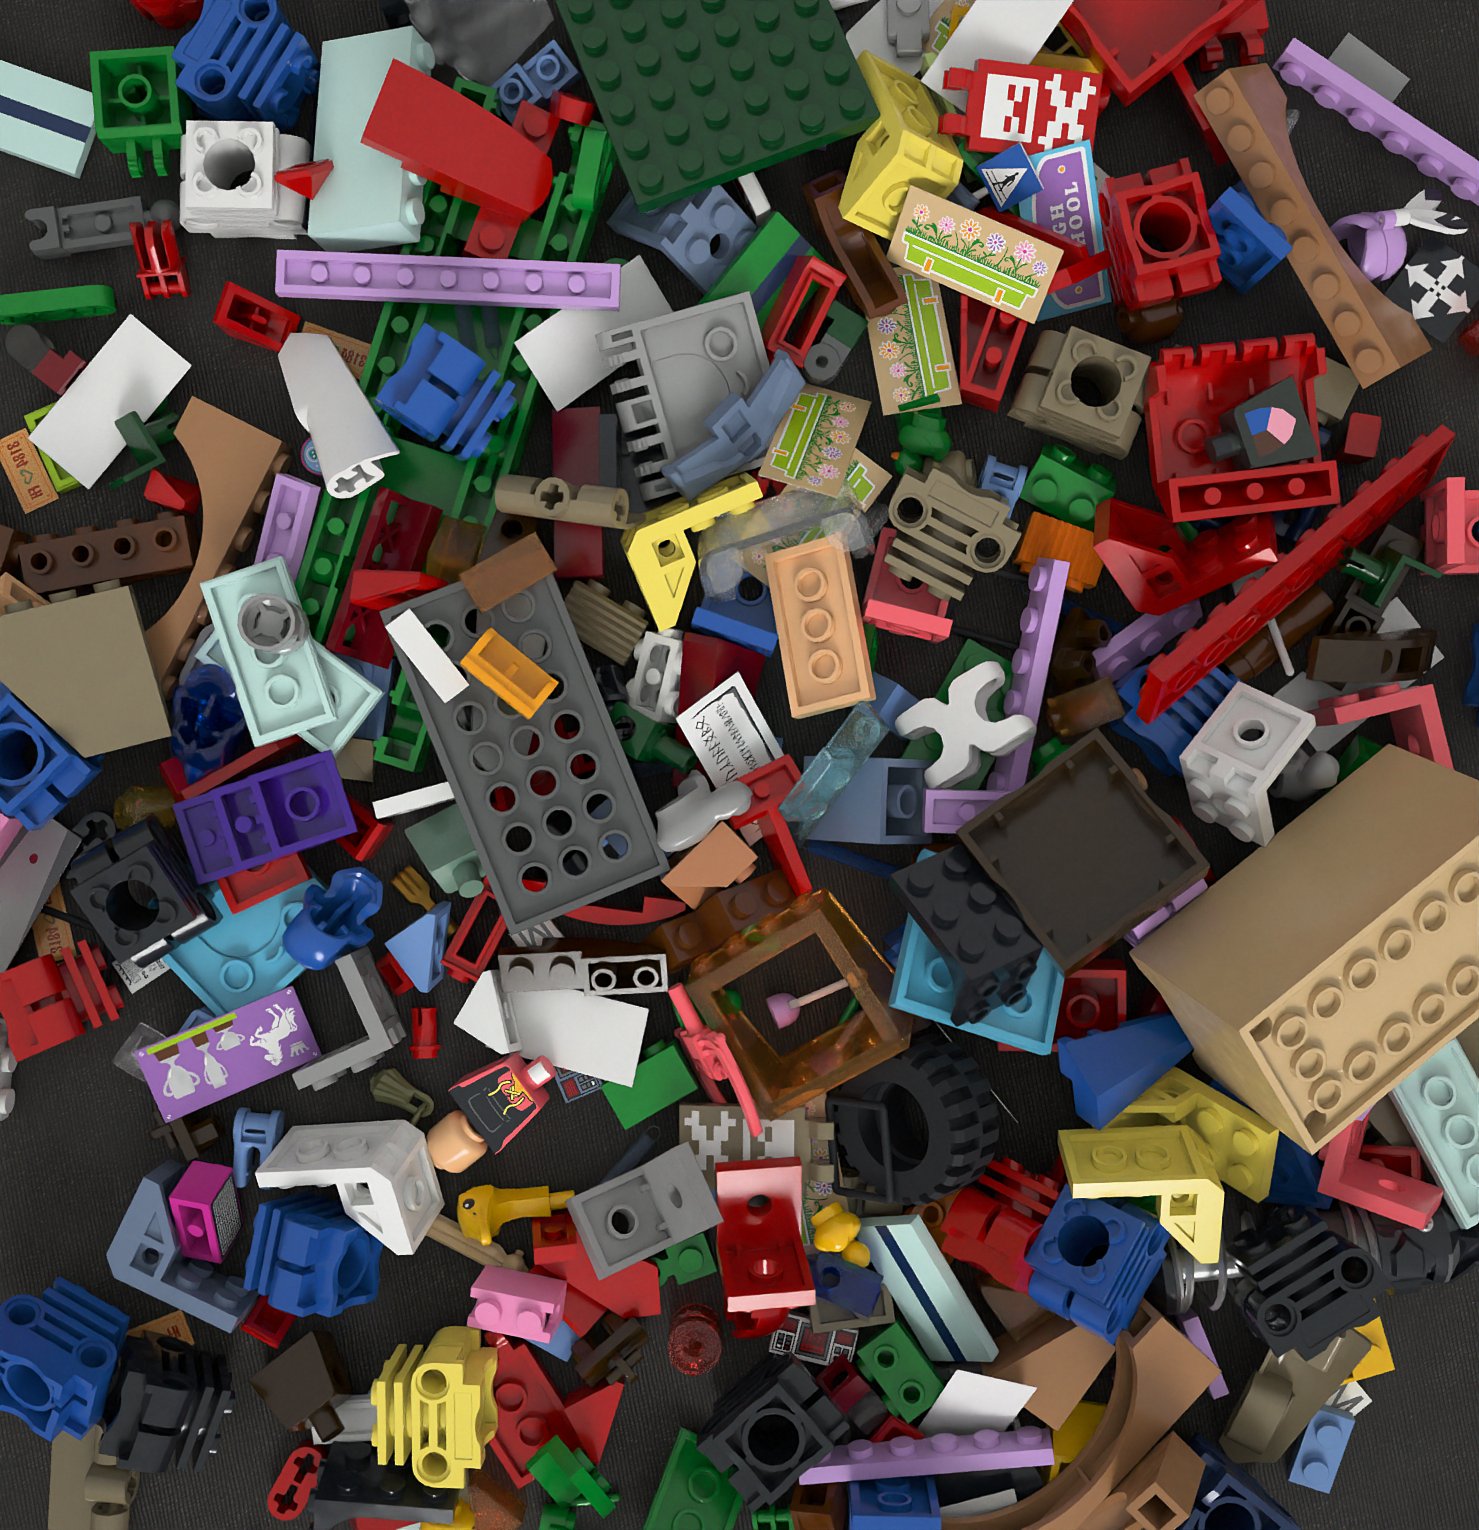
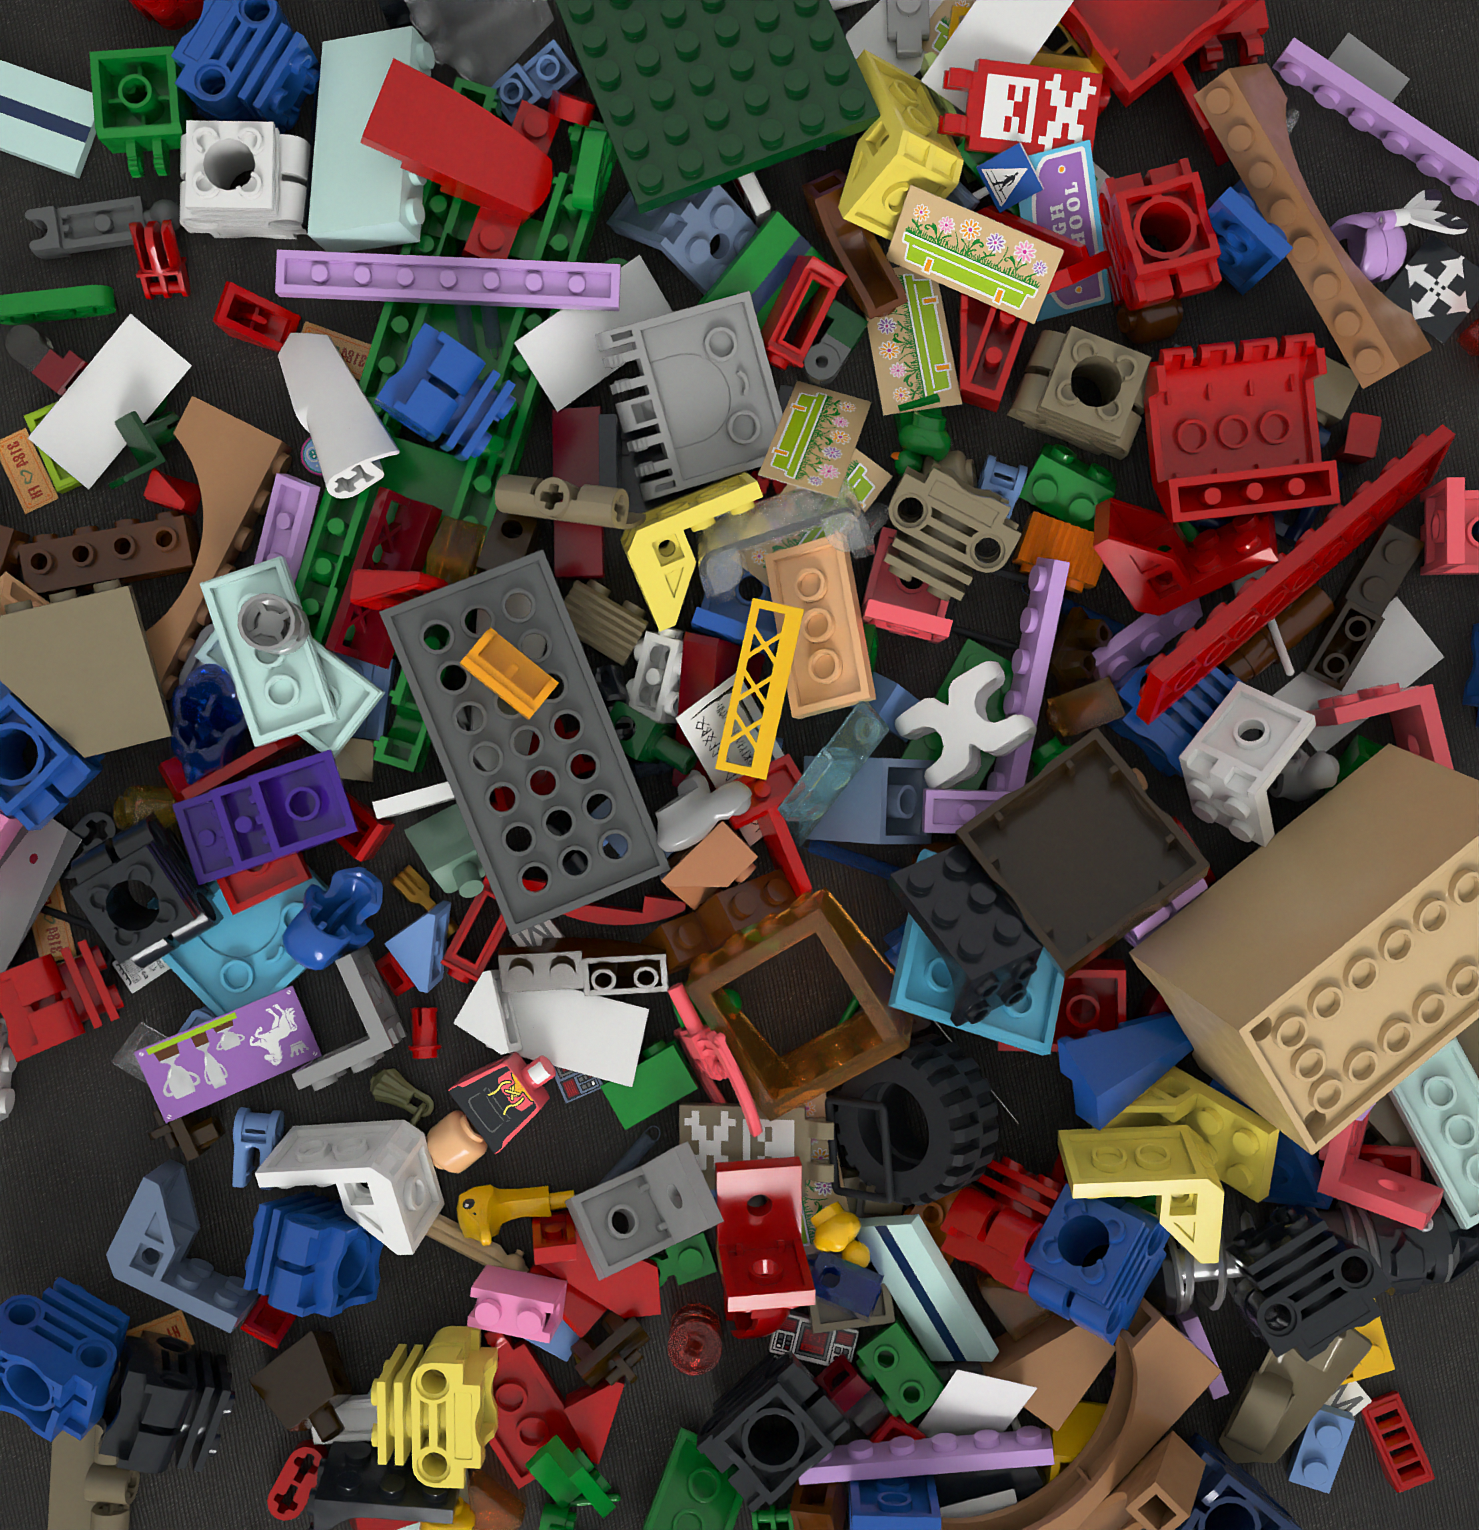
(206, 1211): dark pink brick -> none
(305, 177): red slope -> none
(427, 655): white sticker -> none
(507, 572): clear orange tile -> none
(738, 430): sand blue plate -> none
(776, 691): none -> yellow fence
(786, 1007): hinge -> none
(1264, 430): pearl dark grey torso -> none
(1371, 656): dark brown slope -> none
(1379, 573): dark green bracket -> none
(1407, 1467): none -> red slope

